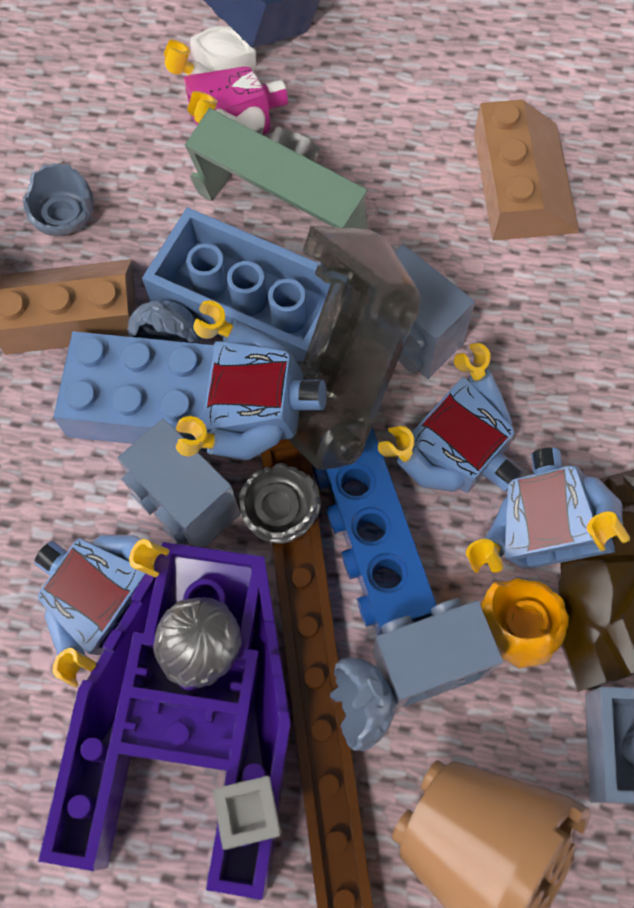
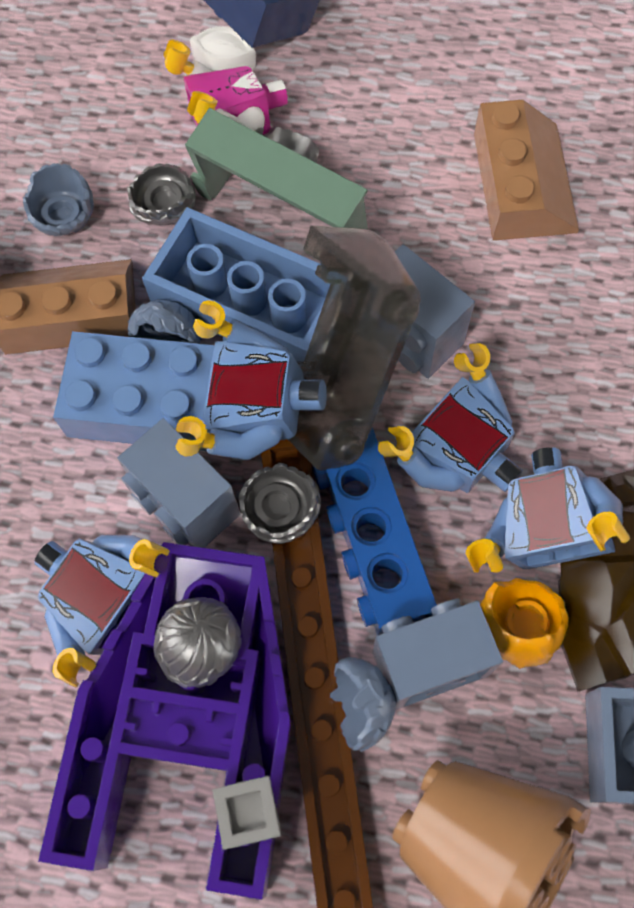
(161, 194): none -> flat silver hair

